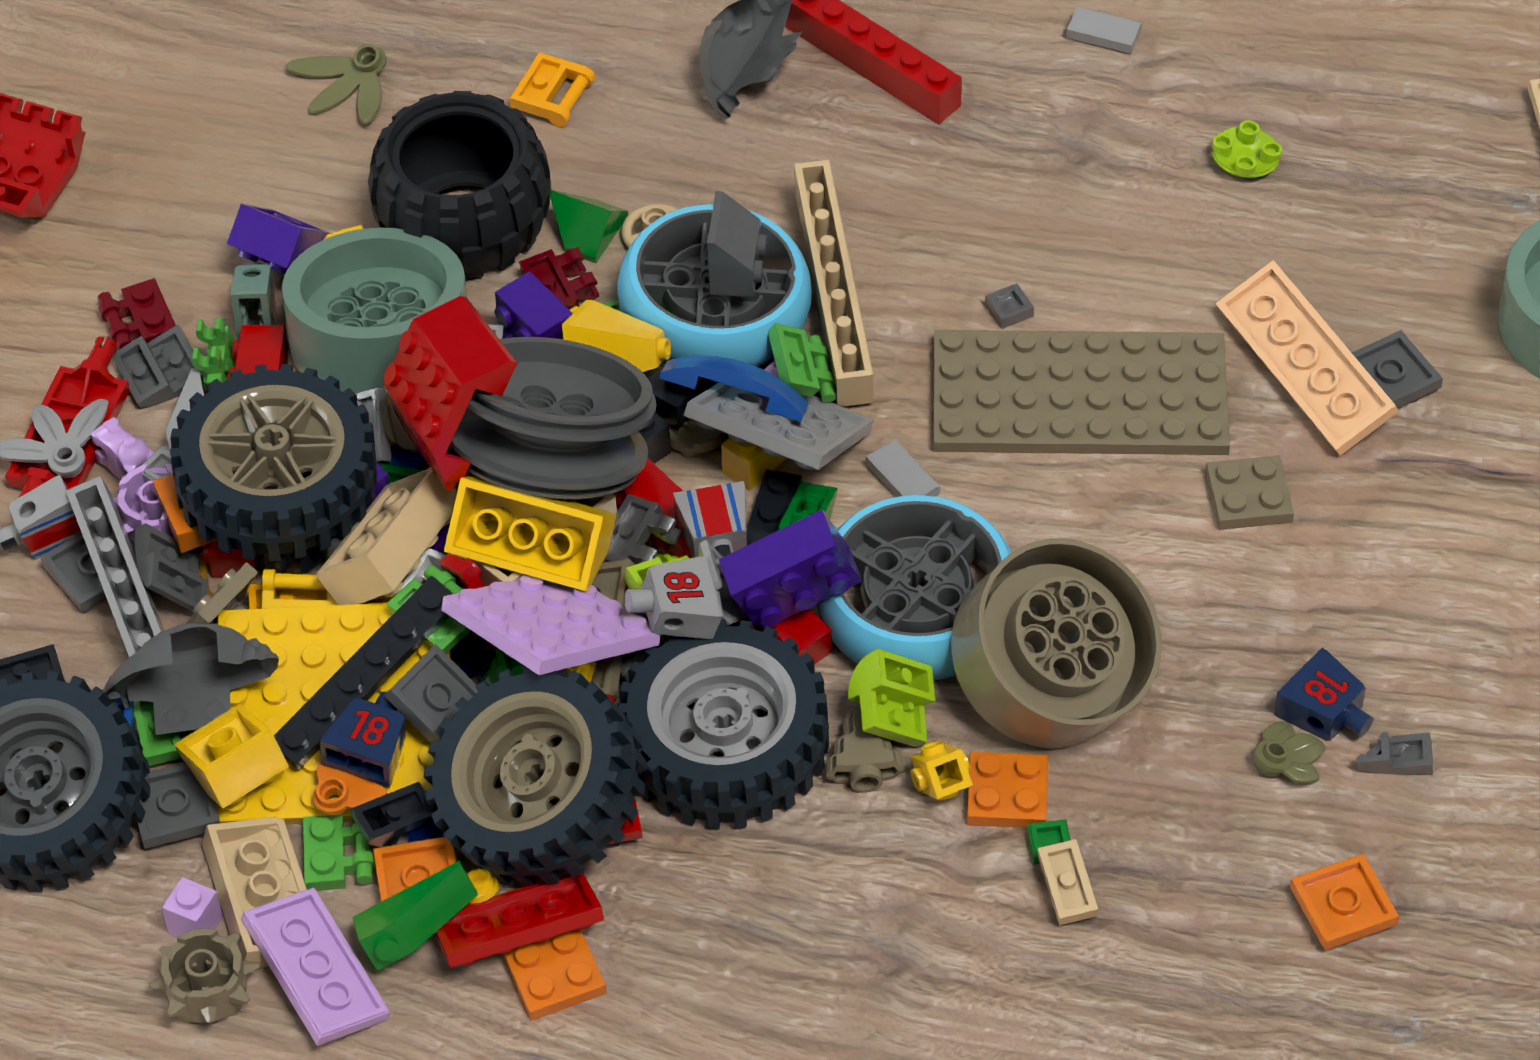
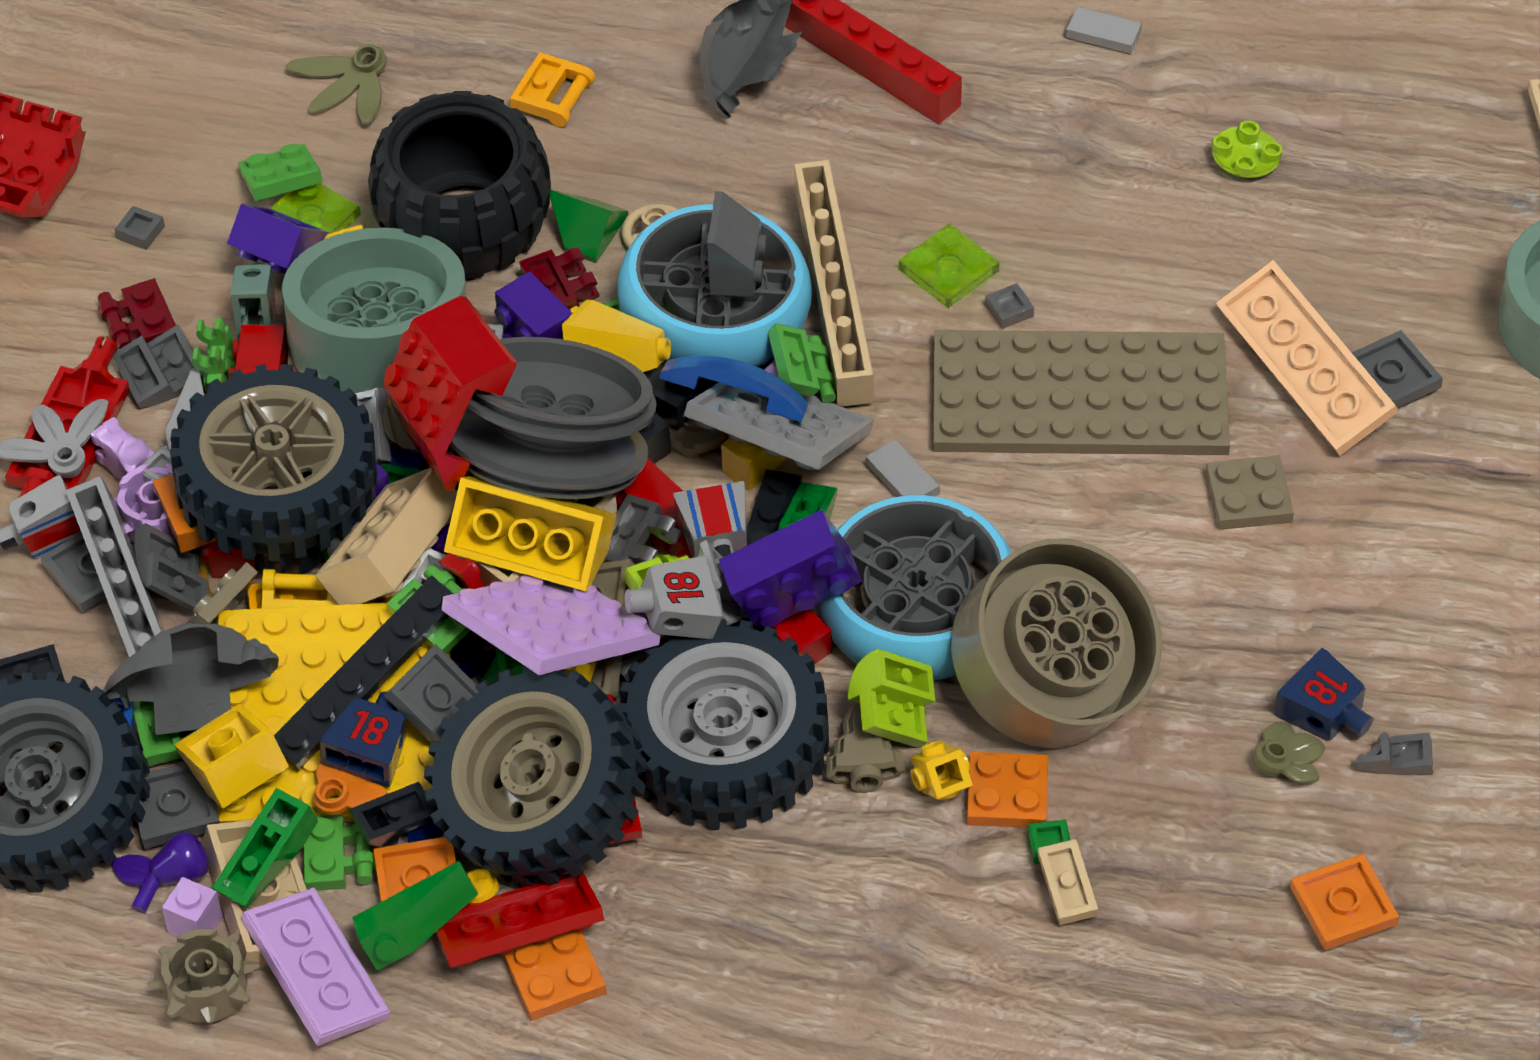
(139, 227): none -> dark grey tile
(178, 858): none -> dark purple piece
(266, 848): none -> green slope
(279, 171): none -> bright green plate
(319, 208): none -> clear neon green plate
(948, 265): none -> clear neon green plate

